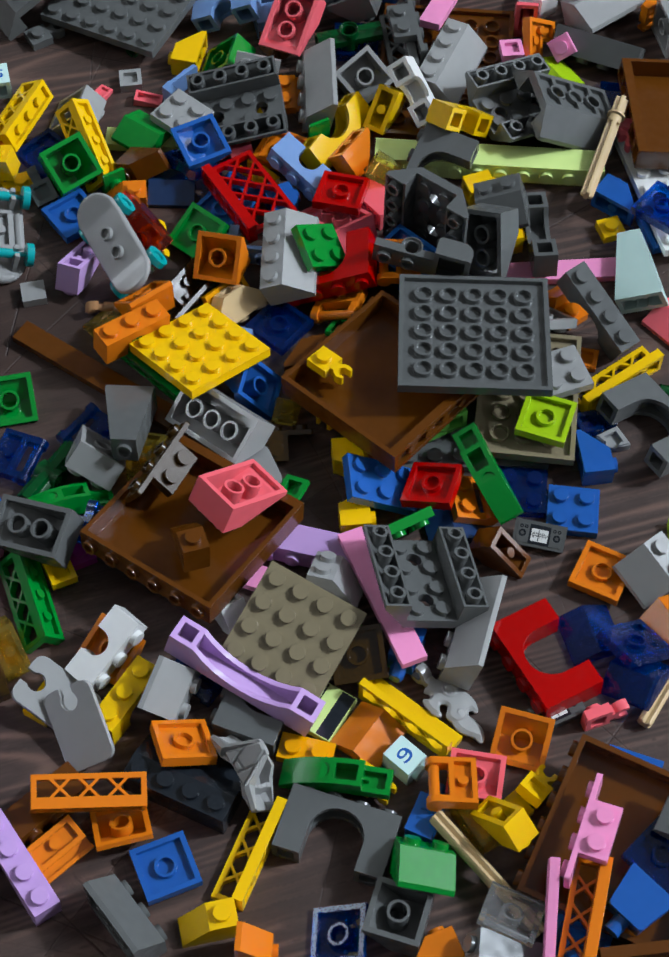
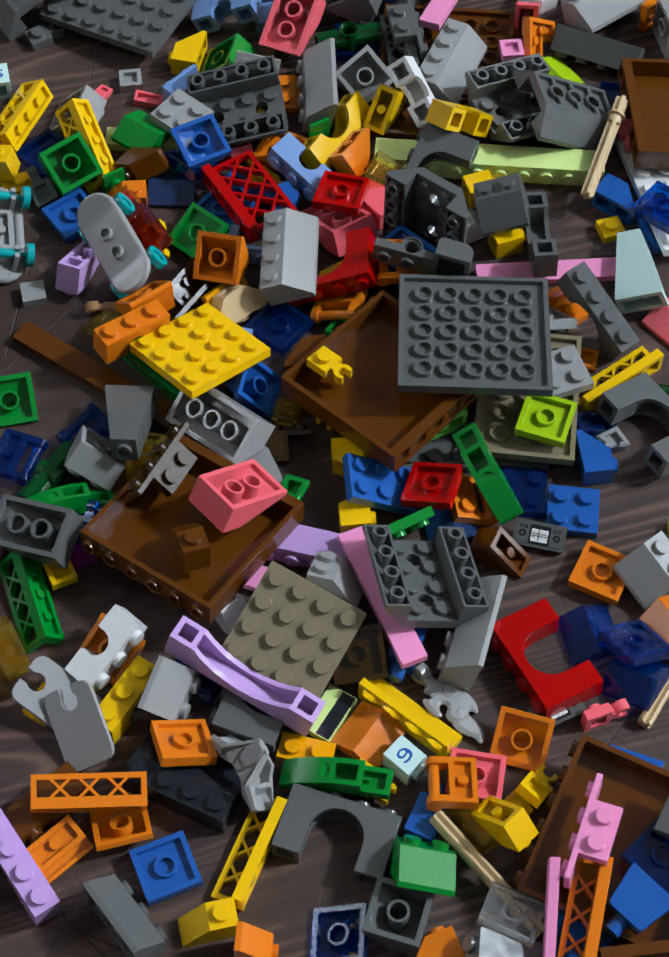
(318, 246): green plate -> none
(492, 237): dark grey slope -> none
(562, 47): bright pink plate -> none

